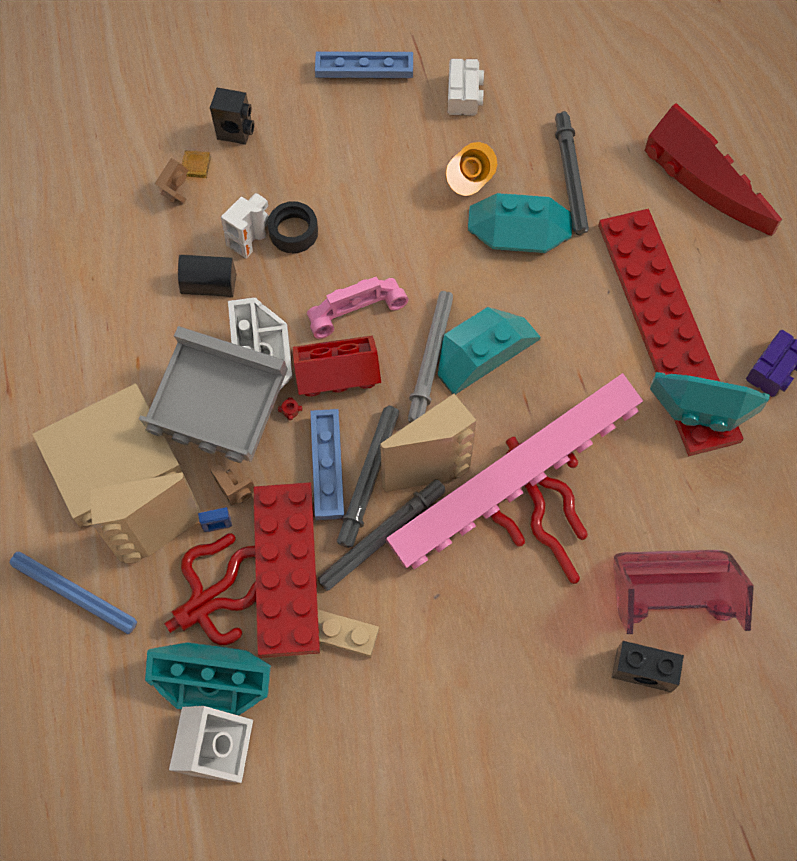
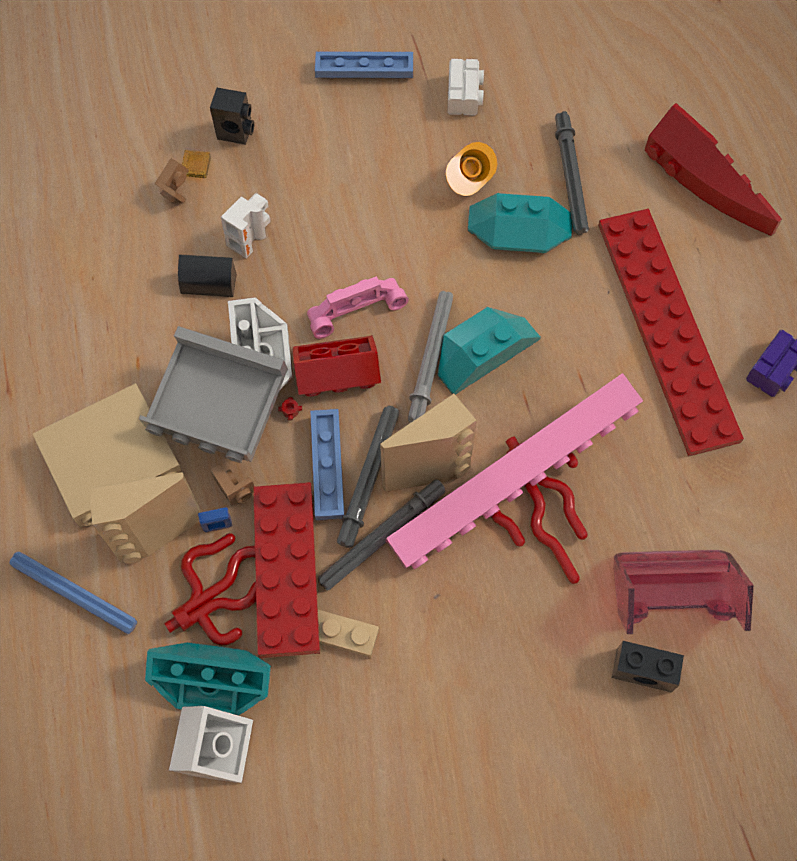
(288, 210): black tyre -> none
(707, 401): teal wedge -> none

